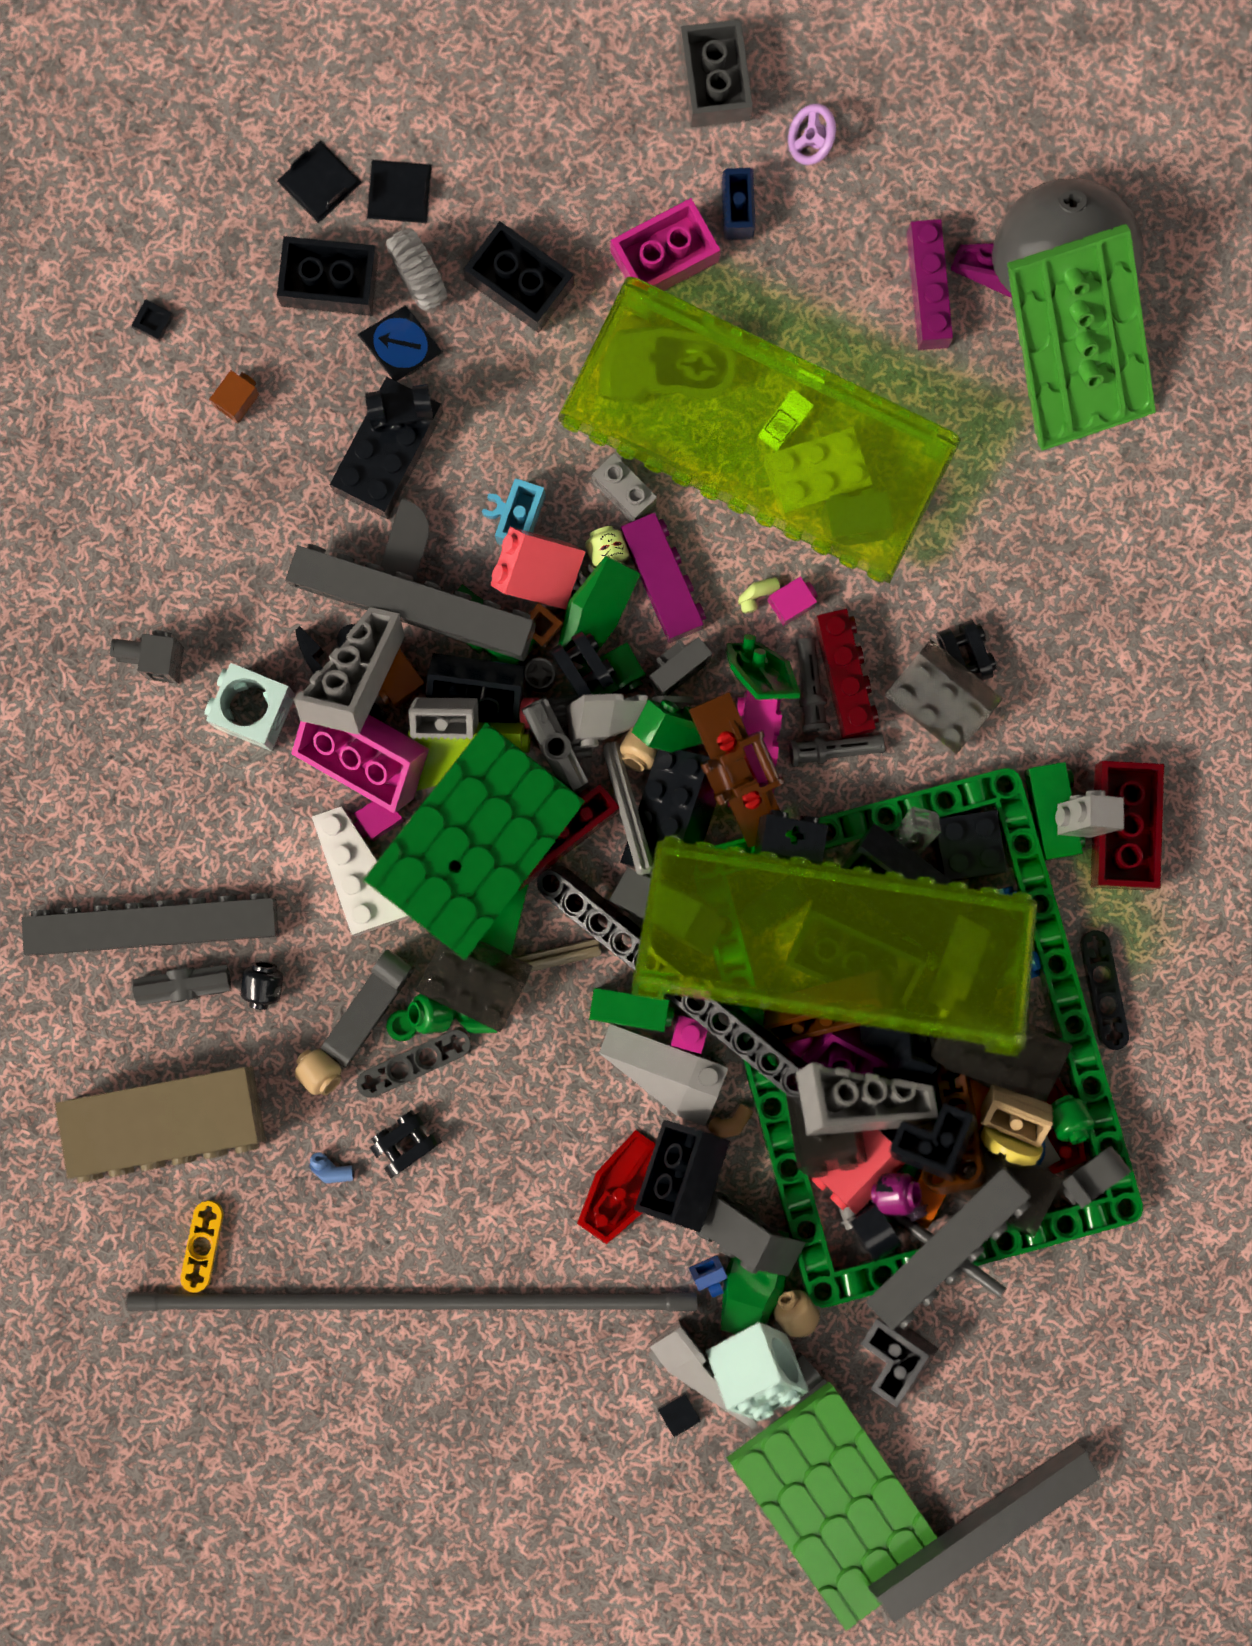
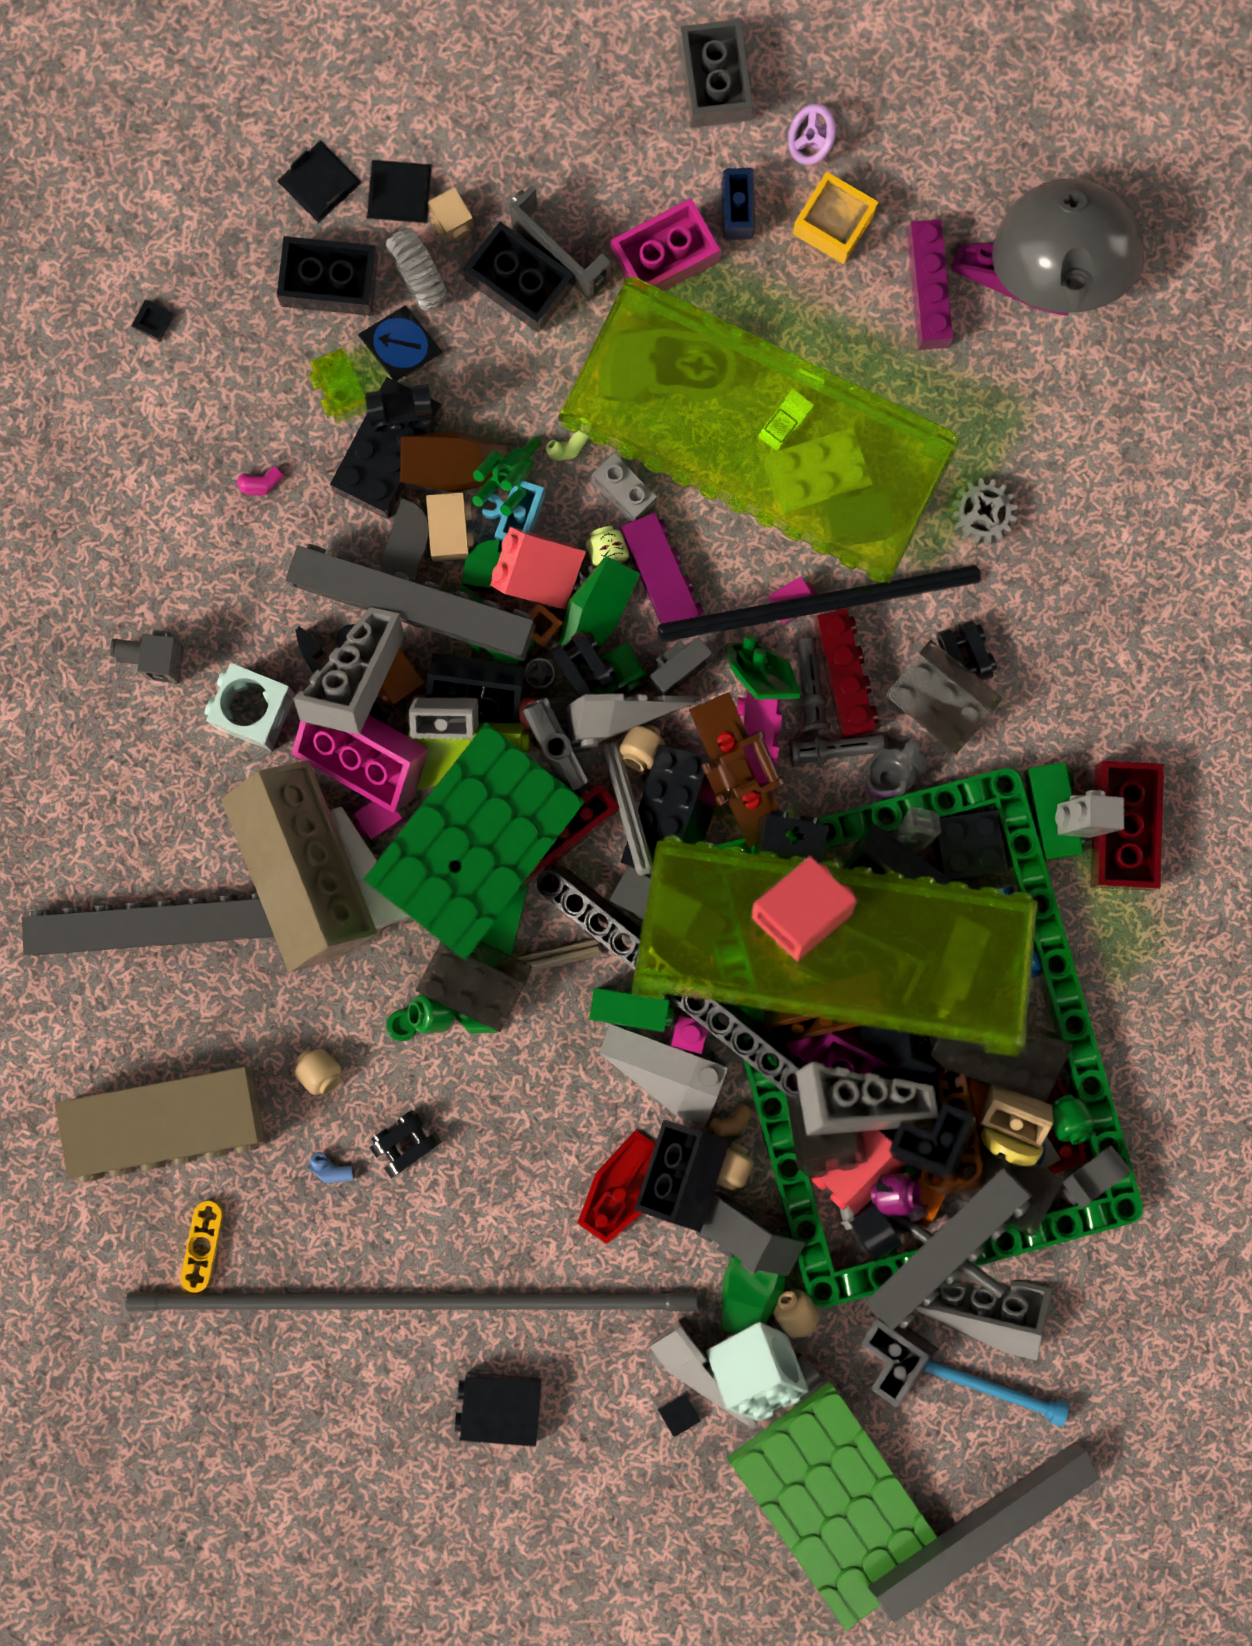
(181, 985): dark grey piece -> none
(235, 395): dark orange brick -> none
(259, 485): none -> dark pink arm
(261, 985): black head -> none
(298, 865): none -> dark tan brick
(339, 386): none -> clear neon green brick
(367, 1008): dark grey beam -> none
(413, 1062): dark grey beam -> none
(445, 460): none -> reddish brown piece
(448, 527): none -> tan brick
(450, 216): none -> tan brick
(480, 565): none -> green brick
(498, 1409): none -> black brick
(507, 473): none -> green plant
(568, 449): none -> yellowish green arm
(587, 281): none -> dark grey panel
(666, 727): green slope -> none
(709, 1275): blue tile -> none
(735, 1167): none -> tan head
(756, 590): yellowish green arm -> none
(804, 908): none -> coral brick
(818, 603): none -> black axle
(835, 217): none -> piece
(895, 770): none -> dark grey hair
(988, 523): none -> light grey gear
(1007, 1323): none -> light grey wedge
(1055, 1410): none -> dark azure piece
(1082, 336): bright green piece -> none
(1108, 989): black beam -> none

